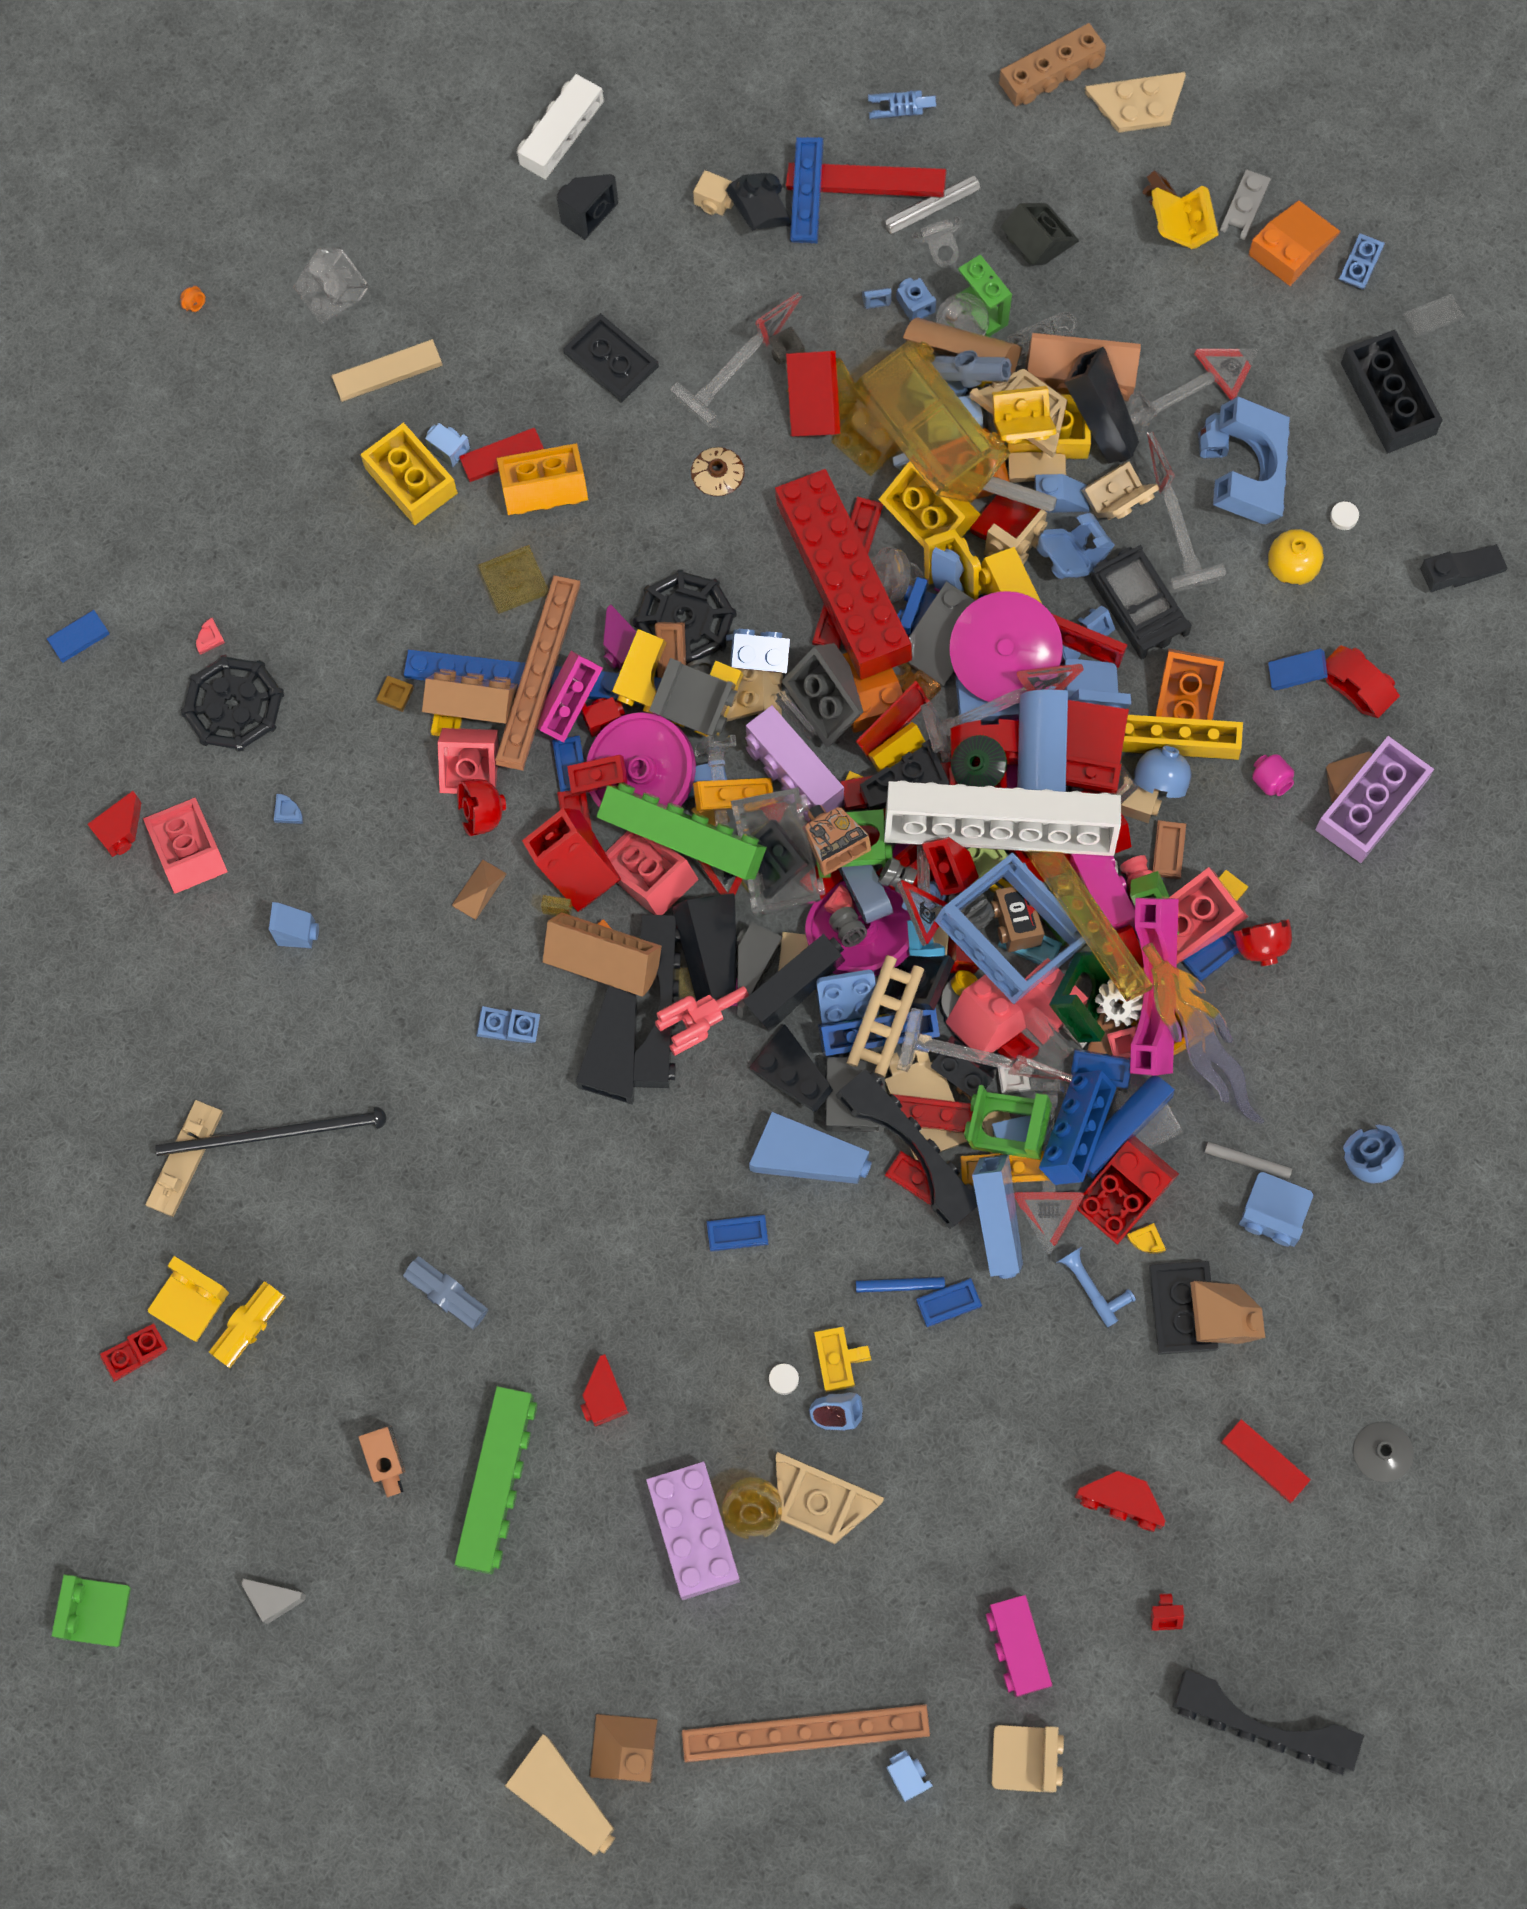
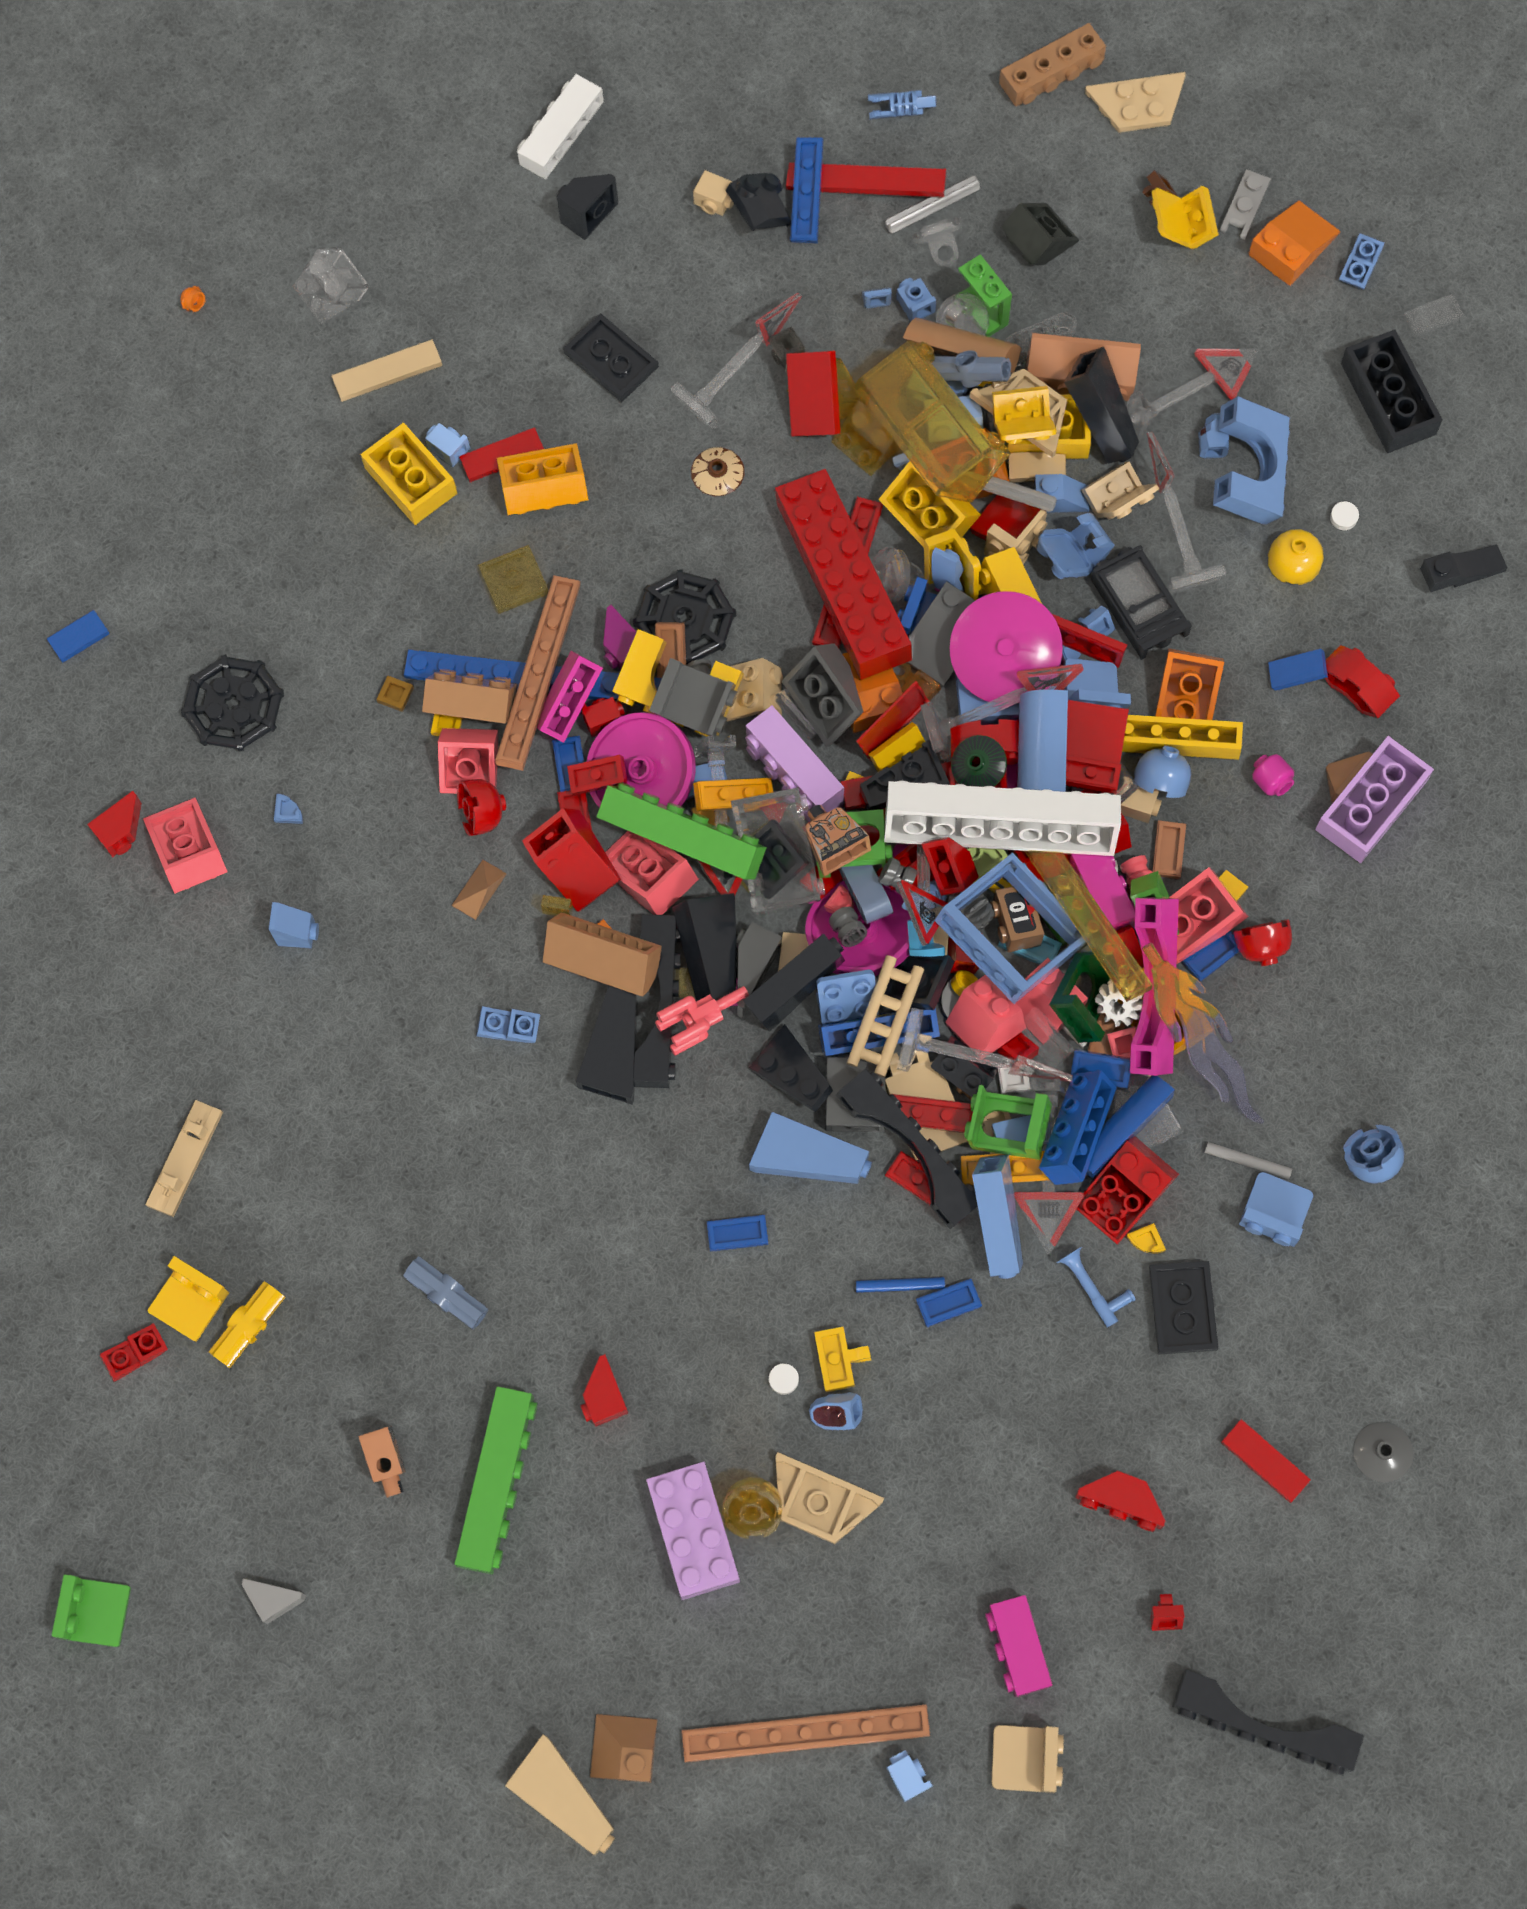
(208, 637): coral tile -> none
(377, 1117): black bar -> none
(761, 652): bracket -> none
(1225, 1314): medium nougat slope -> none

